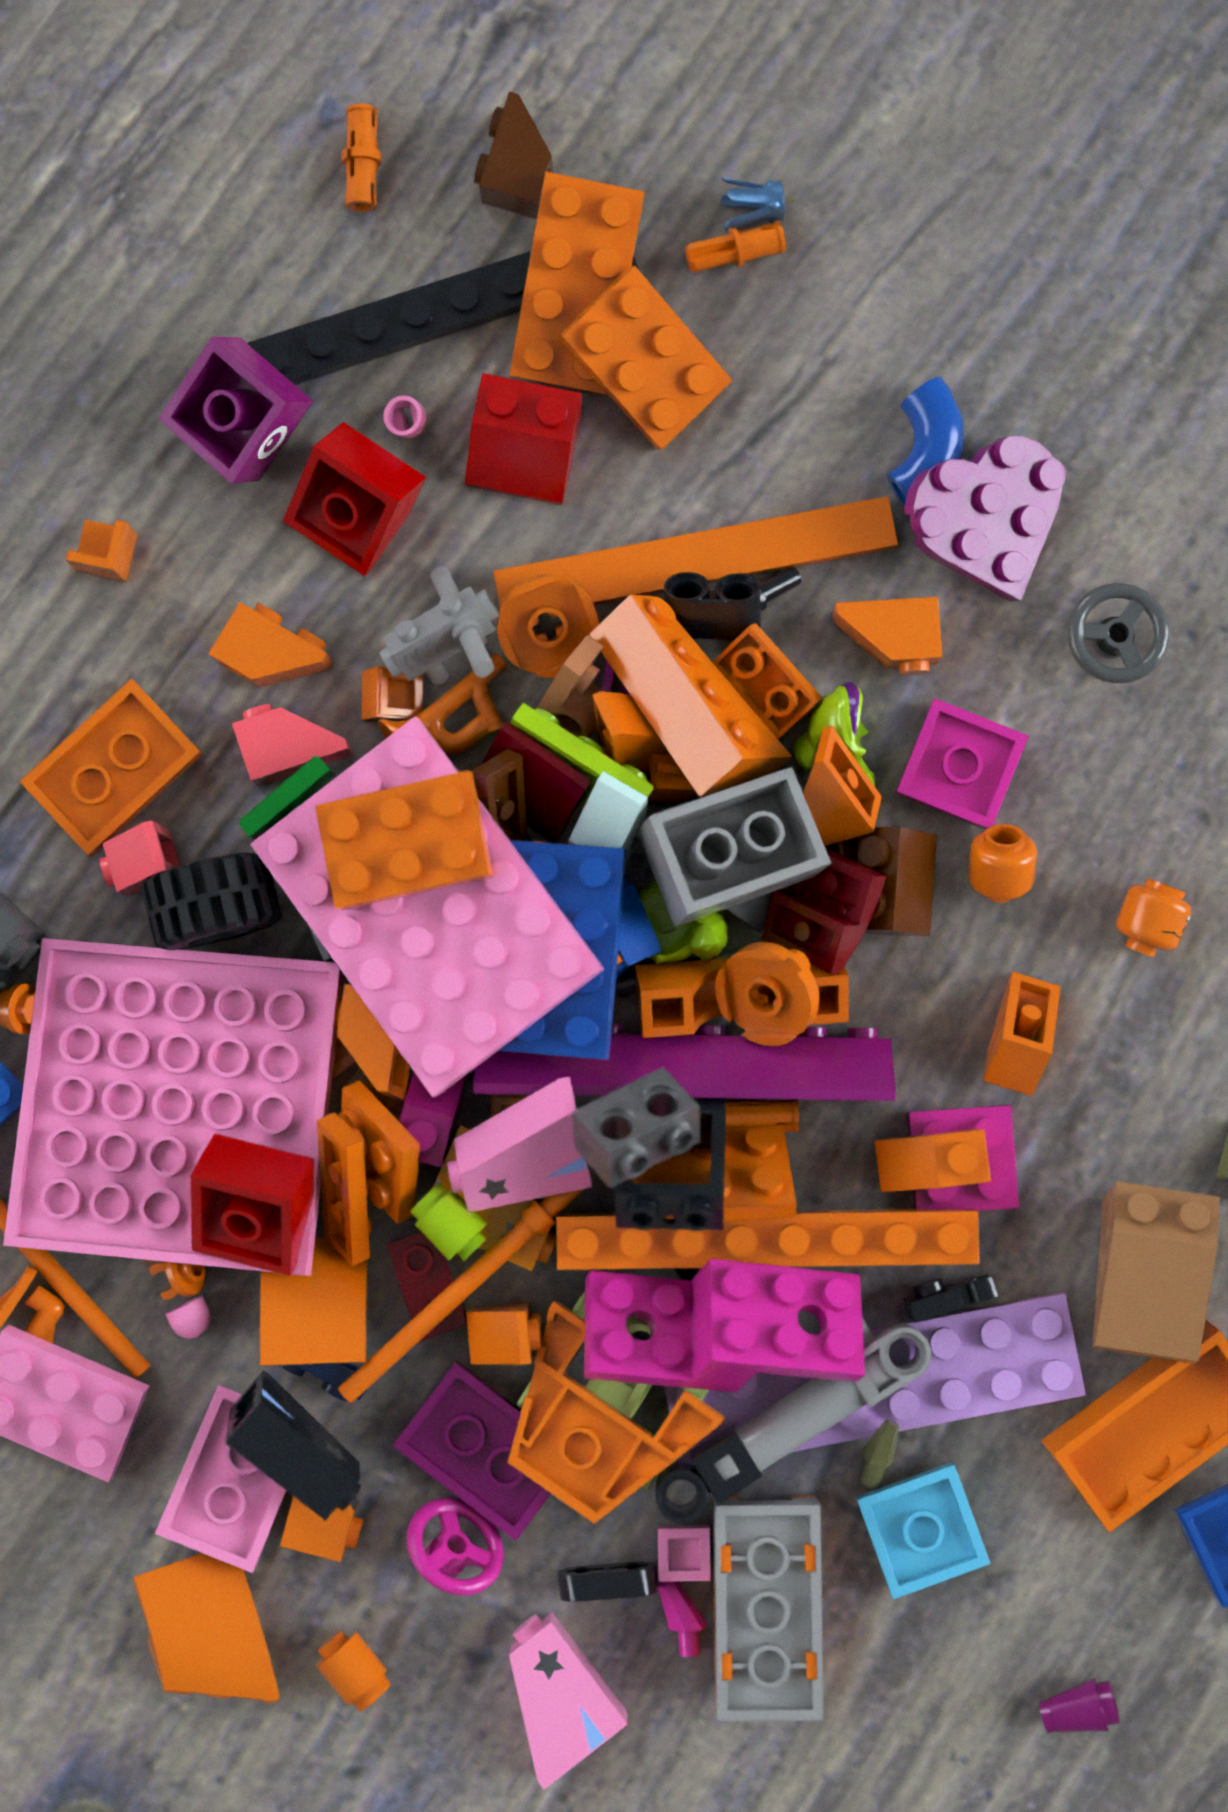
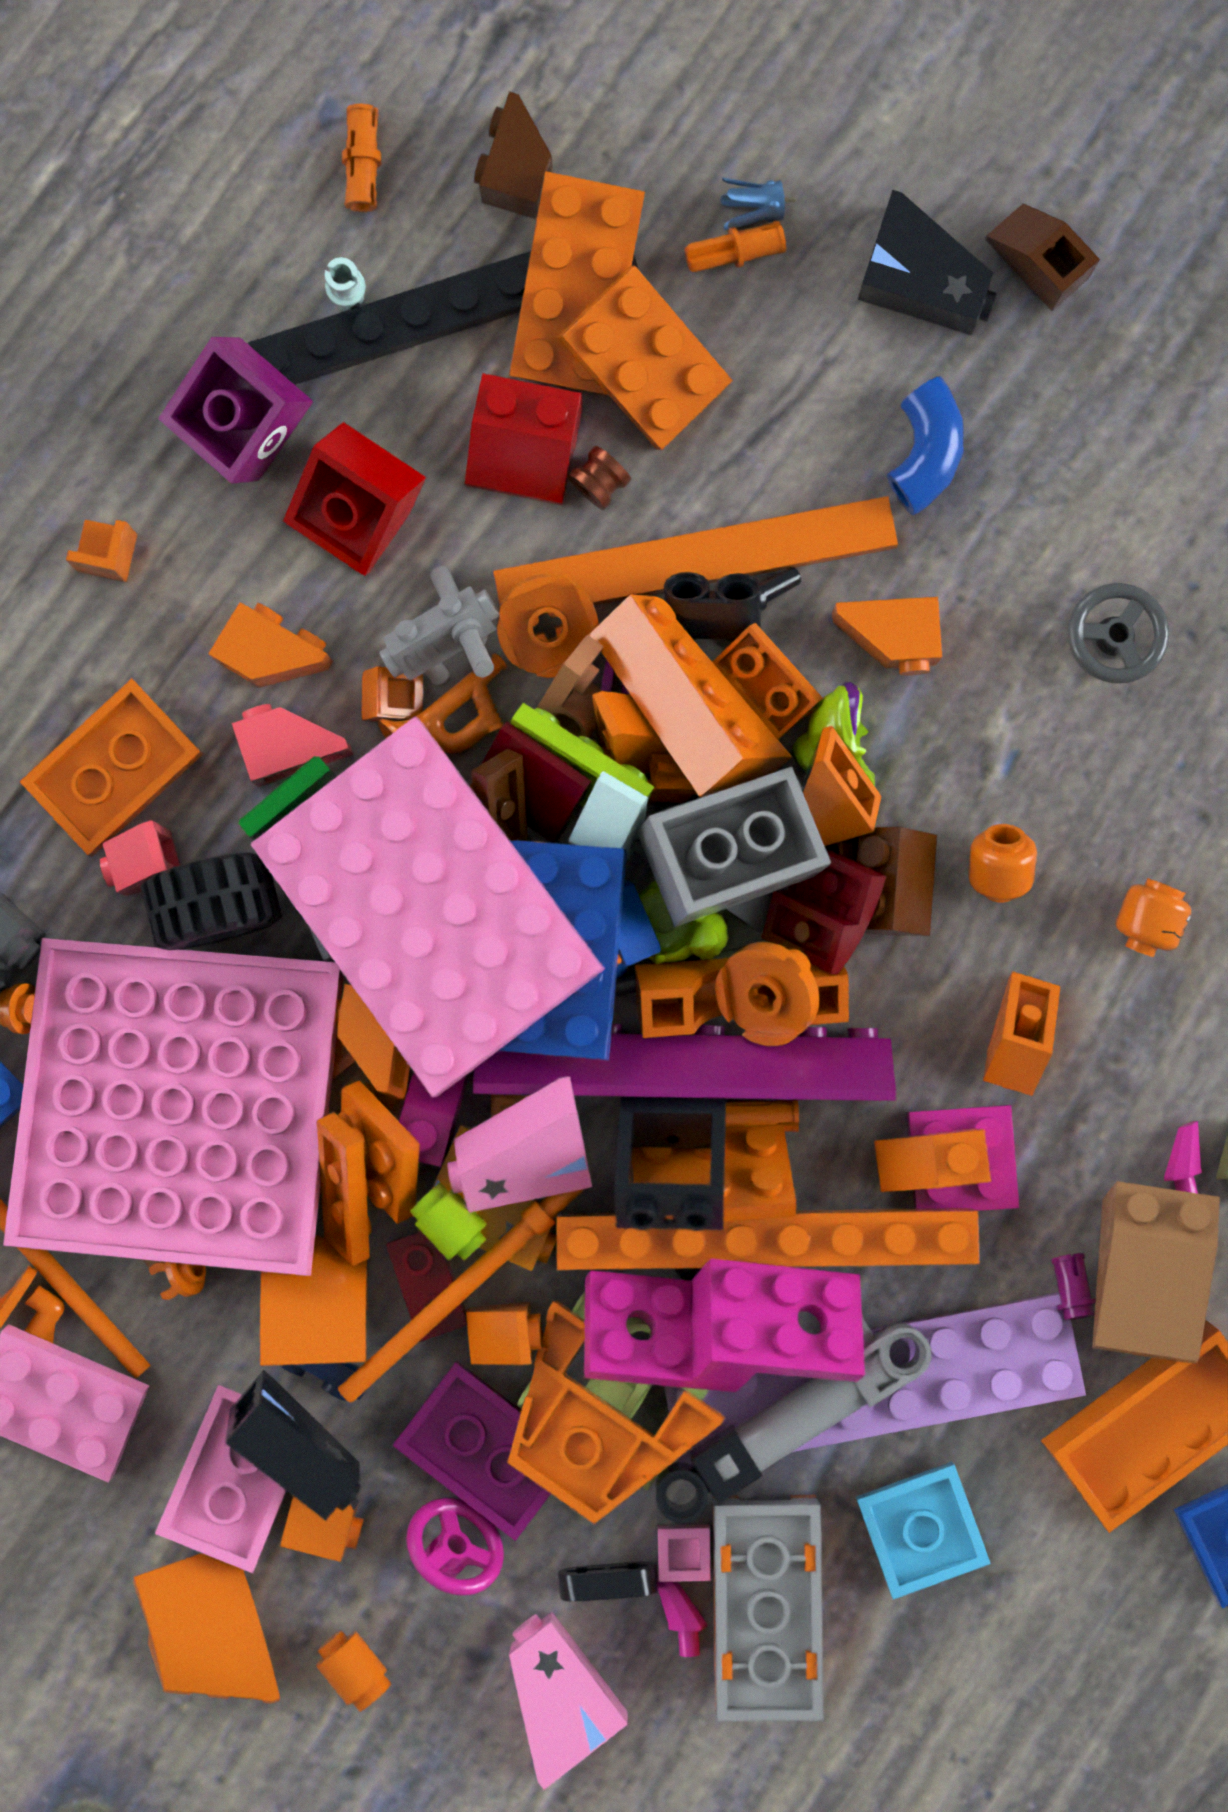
(190, 1318): bright pink hinge -> none
(250, 1203): red slope -> none
(344, 283): none -> light aqua axle
(396, 419): bright pink hinge -> none
(403, 840): orange plate -> none
(599, 477): none -> copper wheel
(636, 1127): flat silver brick -> none
(879, 1453): olive bar -> none
(925, 271): none -> black slope
(936, 1299): black plate -> none
(961, 764): dark pink plate -> none
(988, 512): plate -> none
(1043, 253): none -> reddish brown slope
(1073, 1287): none -> magenta pin
(1081, 1709): magenta cone -> none
(1185, 1158): none -> dark pink bar

